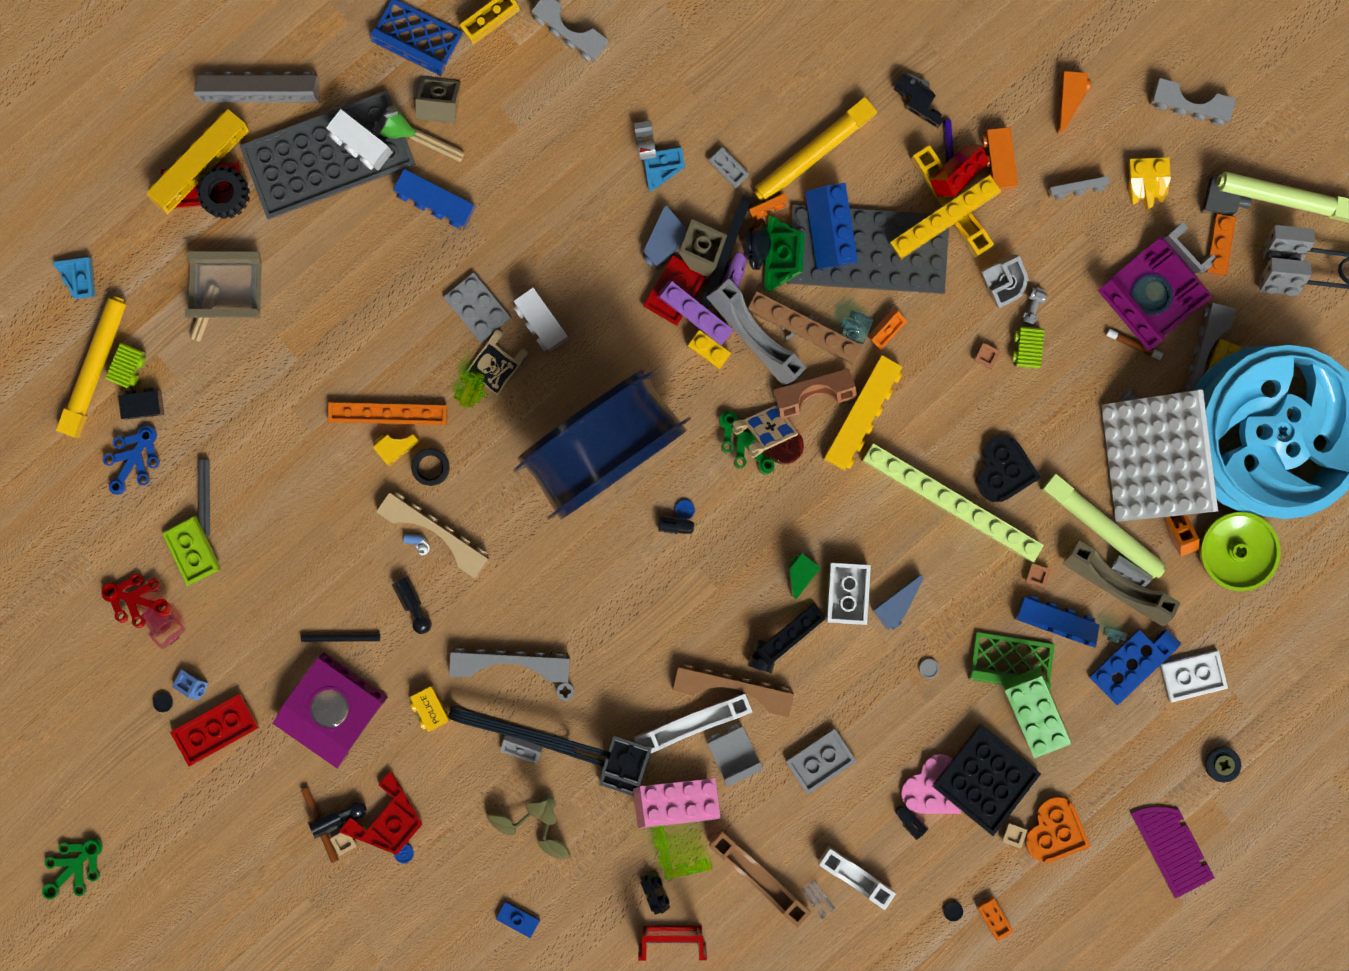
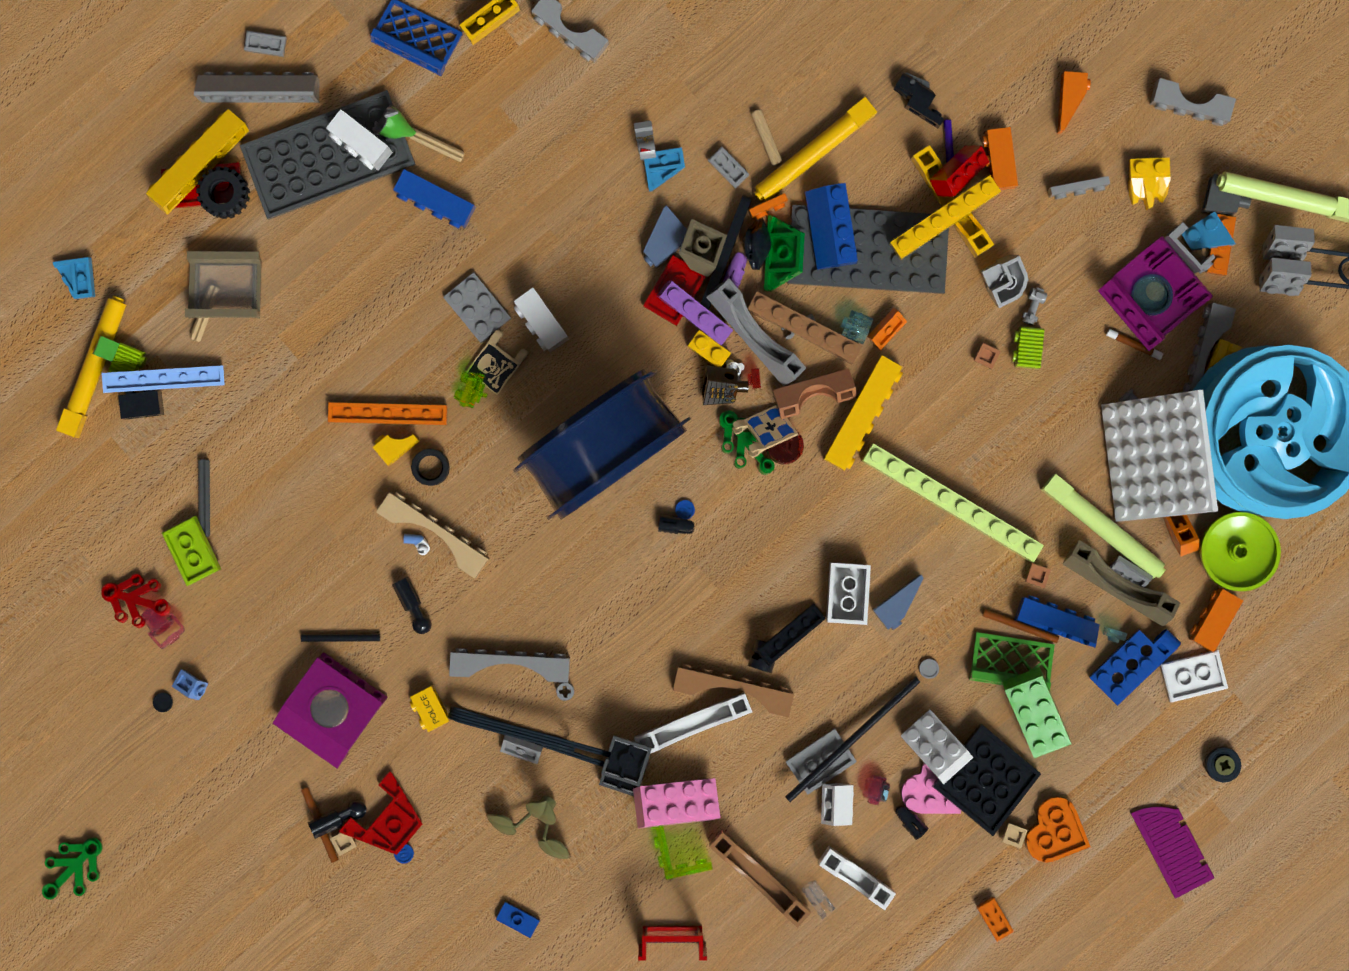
(106, 348): none -> bright green tile
(134, 457): blue plant -> none
(162, 379): none -> light blue plate
(214, 730): red plate -> none
(265, 43): none -> light grey plate
(437, 100): dark tan slope -> none
(659, 900): black hinge -> none
(721, 385): none -> torso
(734, 755): light grey panel -> none
(738, 367): none -> white plate
(754, 379): none -> clear red plate
(766, 137): none -> tan axle
(800, 573): green slope -> none
(837, 804): none -> white brick
(852, 739): none -> black piece
(876, 789): none -> clear pink head
(936, 746): none -> white brick
(953, 911): black piece -> none
(1005, 470): black plate -> none
(1020, 625): none -> dark orange bar
(1208, 234): none -> dark azure wing
(1215, 619): none -> orange brick

